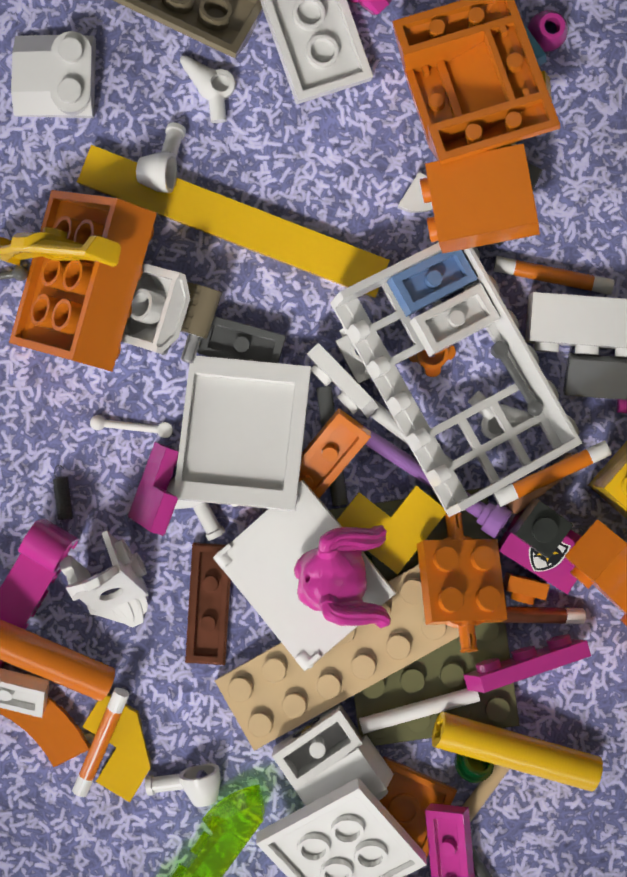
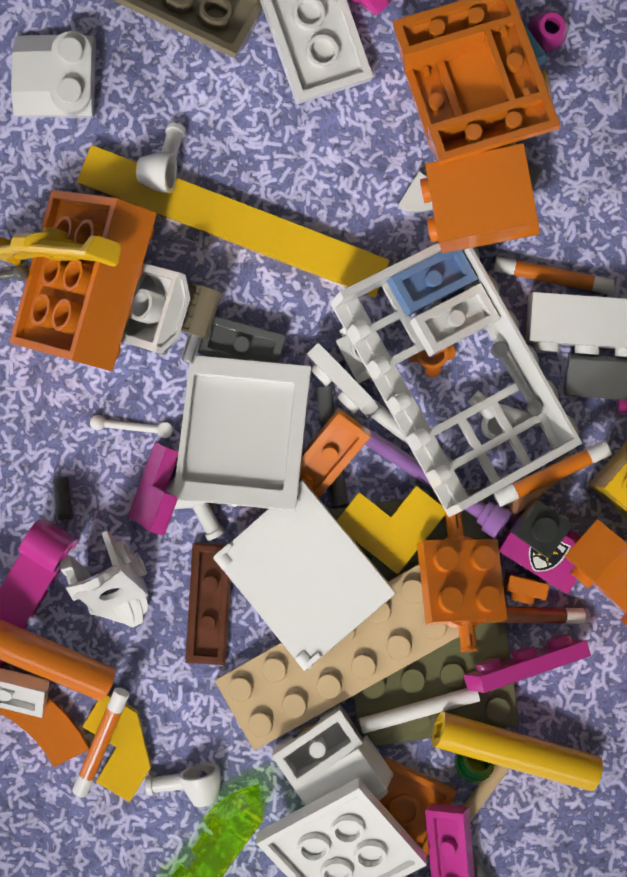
(211, 85): white animal -> none
(335, 577): dark pink hair -> none

